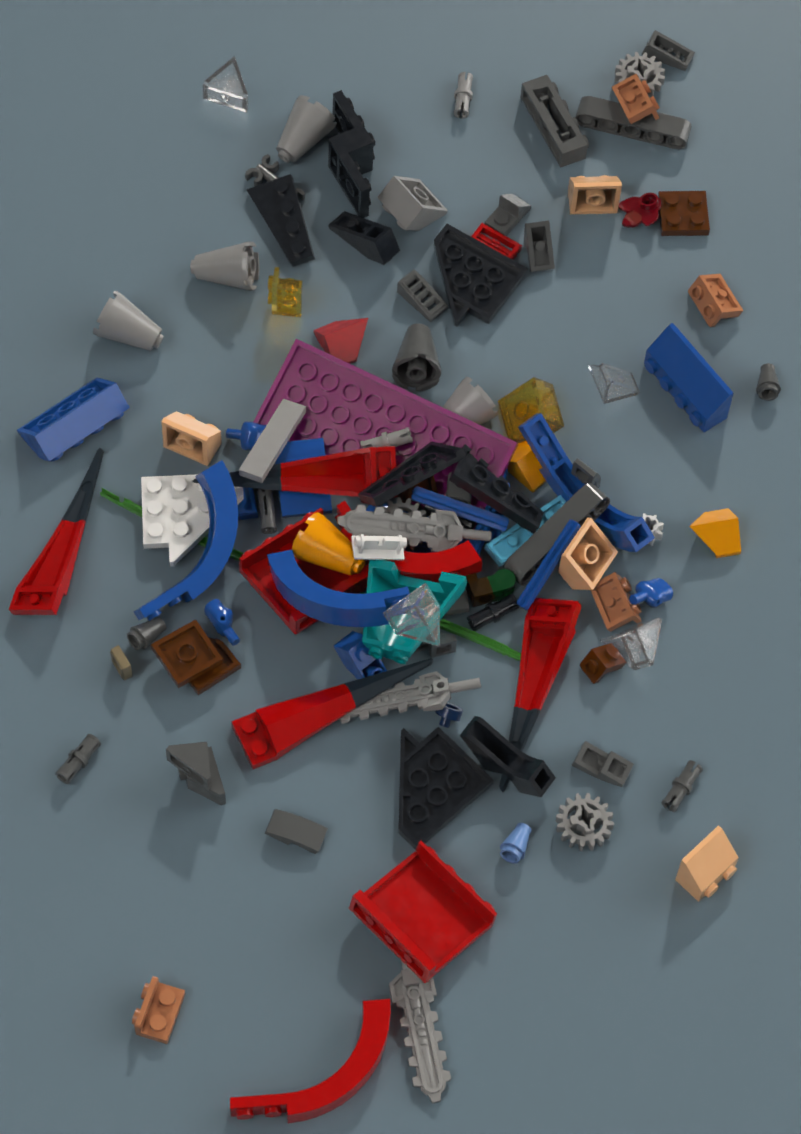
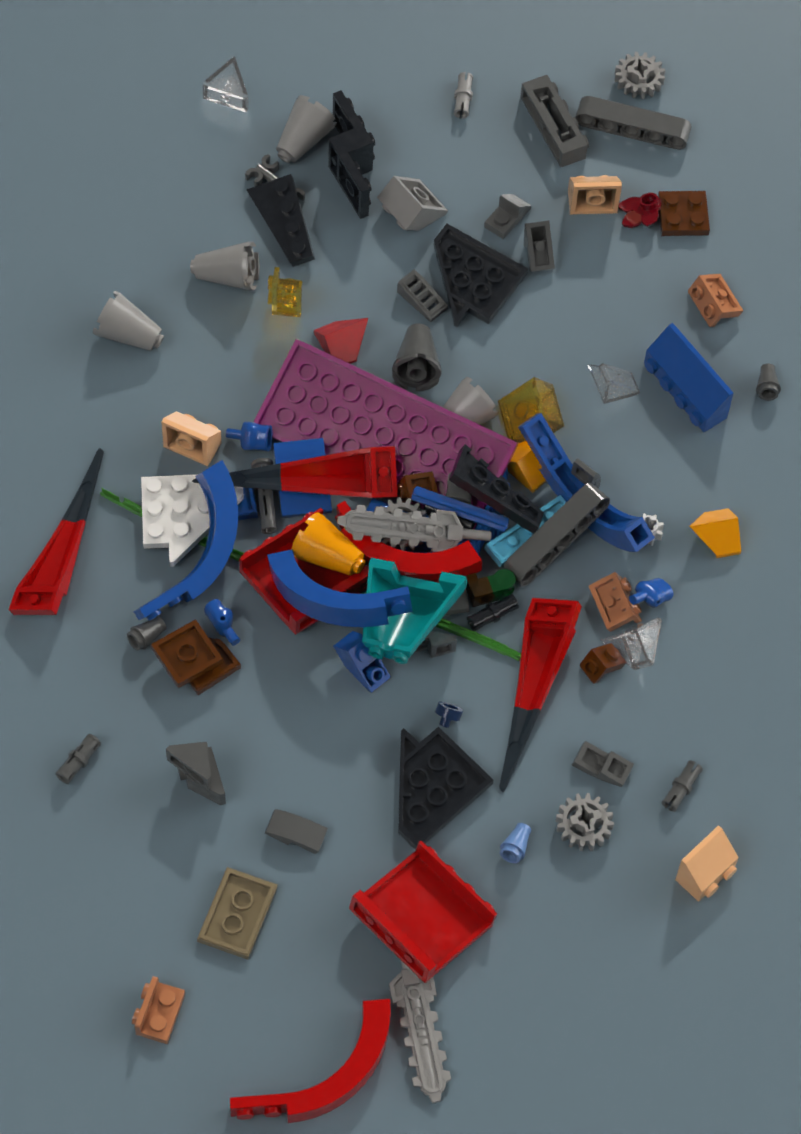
(74, 419): blue slope -> none
(121, 663): dark tan tile -> none
(237, 913): none -> dark tan tile
(272, 440): light grey tile -> none
(285, 725): red plate -> none
(367, 237): black slope -> none
(378, 547): white hinge -> none
(392, 439): light grey pin -> none
(415, 469): black wing -> none
(416, 616): clear slope -> none
(428, 693): light grey bar -> none
(500, 756): black arch -> none
(516, 247): red tile -> none
(548, 565): blue axle -> none
(586, 557): light nougat slope -> none
(634, 98): nougat bracket -> none
(658, 42): dark grey slope -> none

